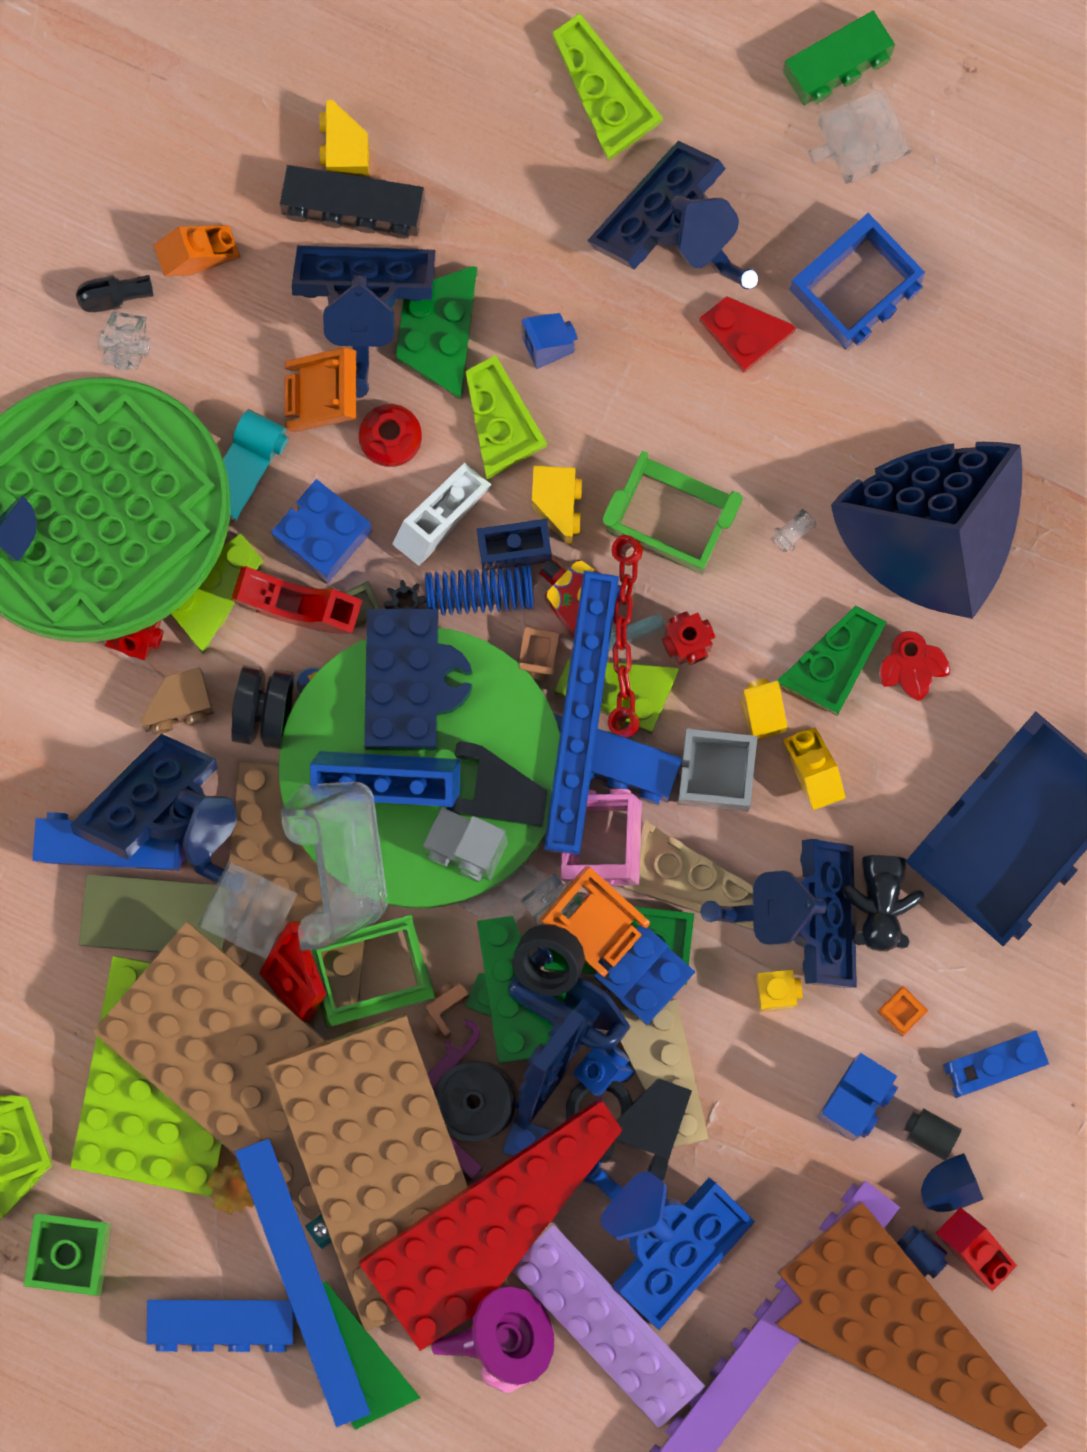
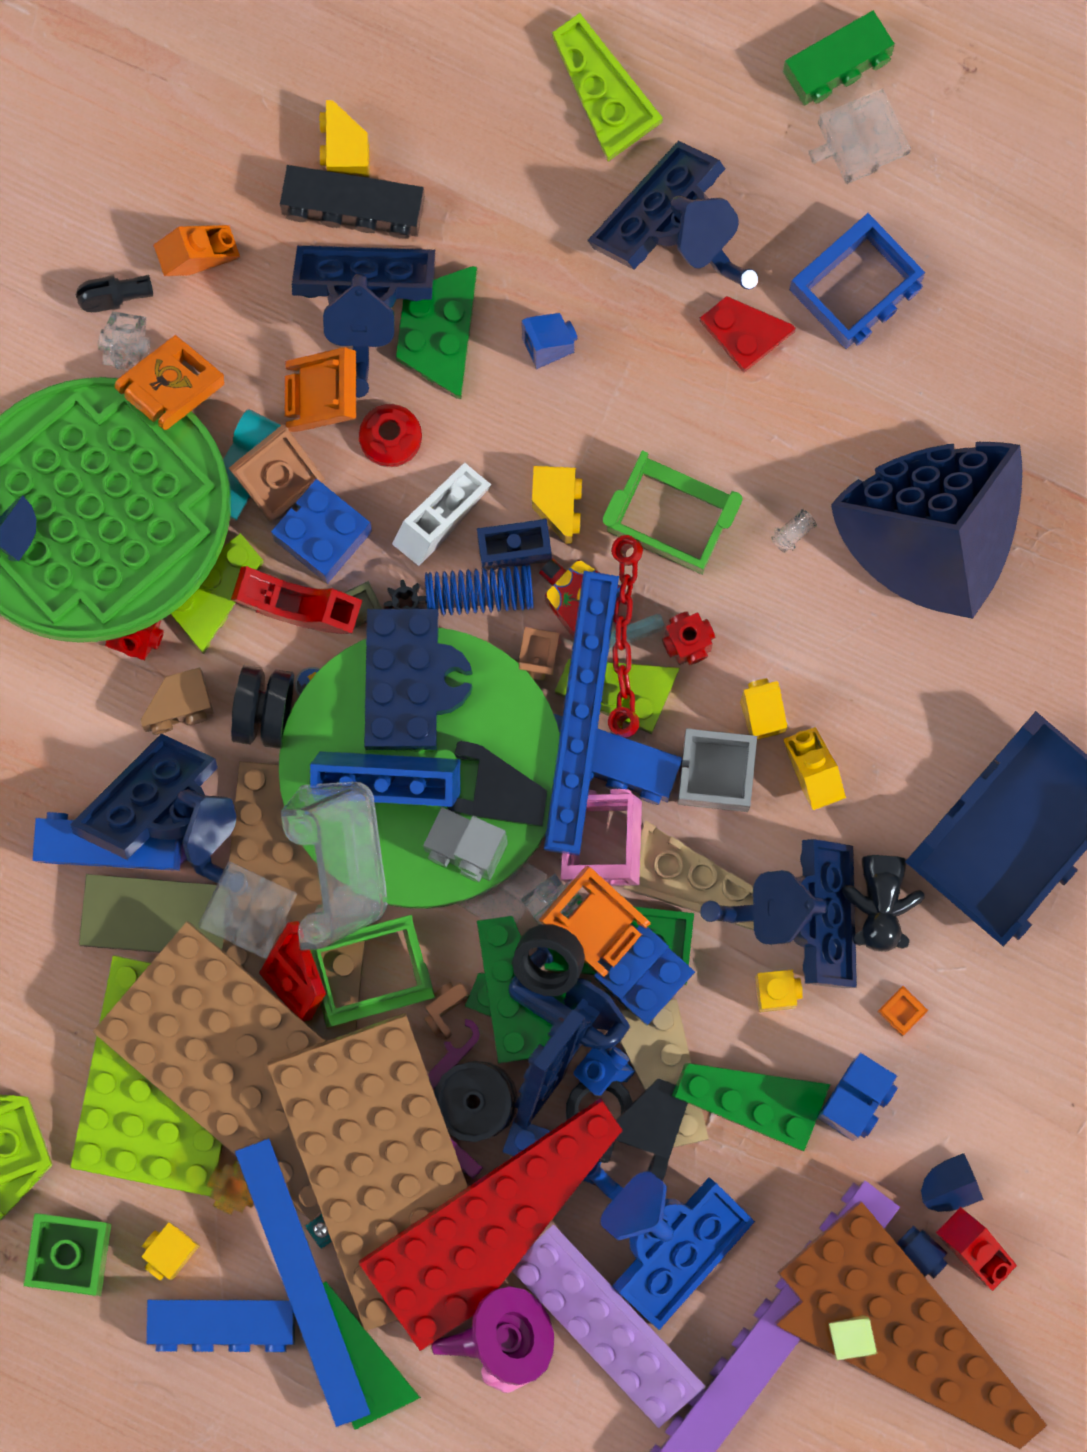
(166, 385): none -> orange container
(168, 1251): none -> yellow brick
(276, 473): none -> nougat tile
(501, 418): lime wing -> none
(763, 1103): none -> green wing
(835, 662): green wing -> none
(852, 1338): none -> yellowish green slope
(913, 670): red plate -> none
(932, 1133): pearl dark grey brick -> none
(997, 1063): blue plate -> none

